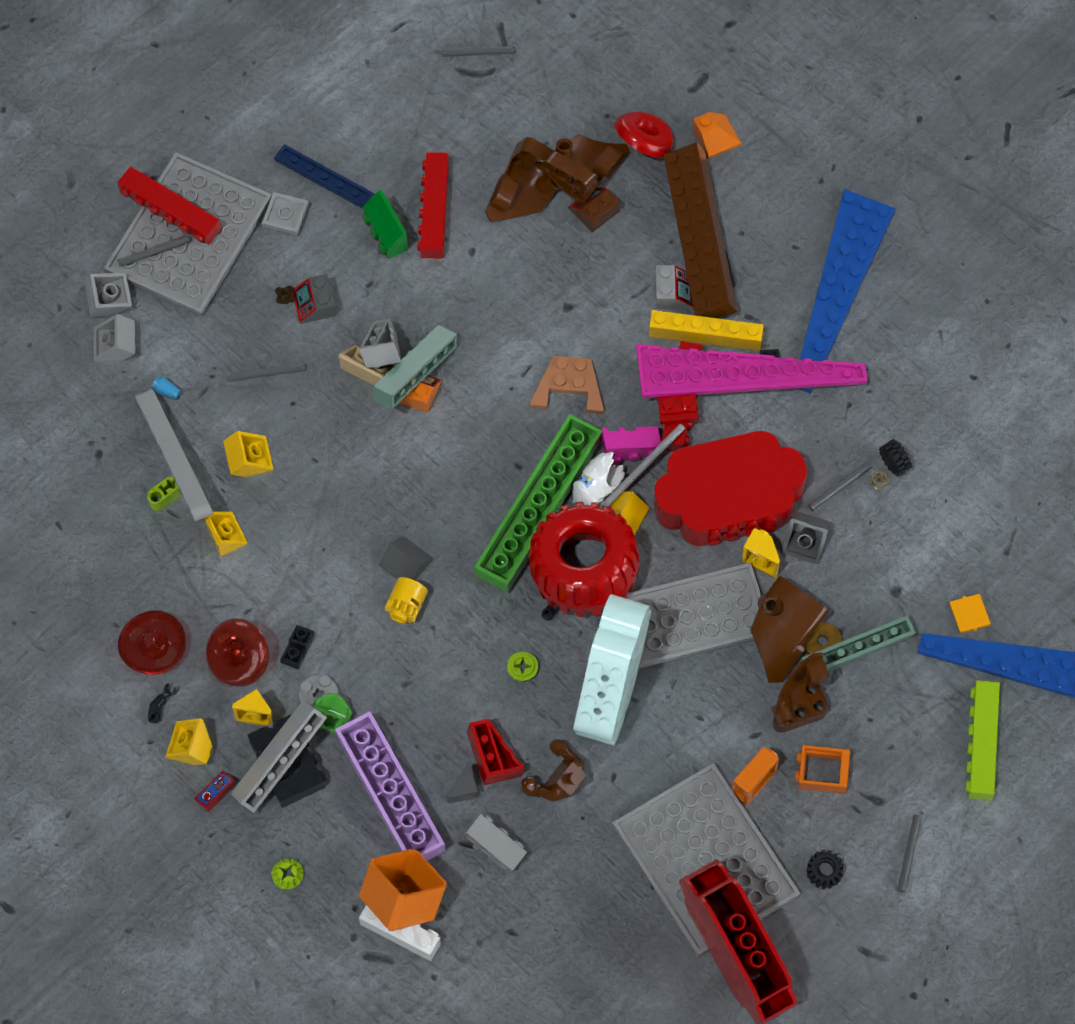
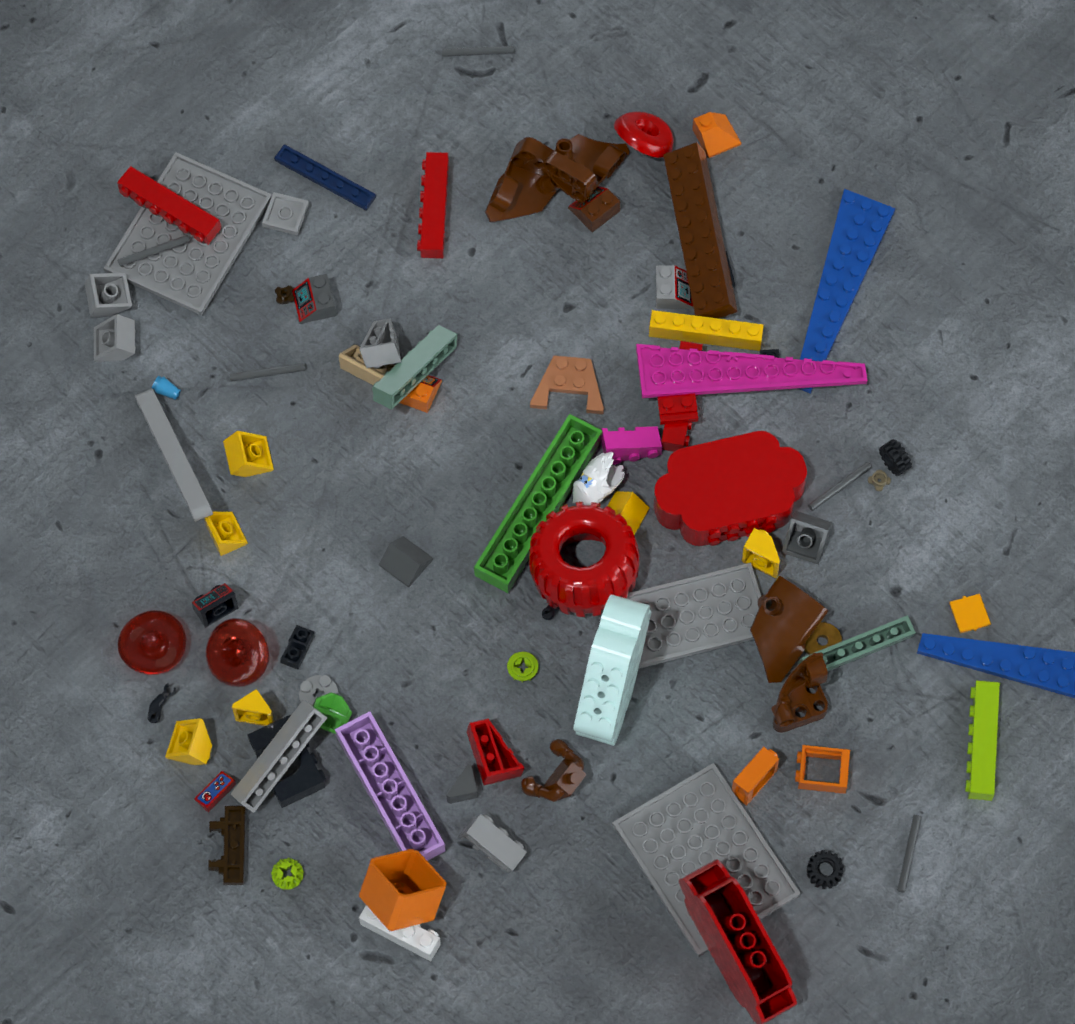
(159, 490): lime beam -> none
(215, 604): none -> black slope
(233, 830): none -> dark brown hinge
(385, 225): green slope -> none
(405, 600): yellow gear -> none
(637, 472): light grey bar -> none

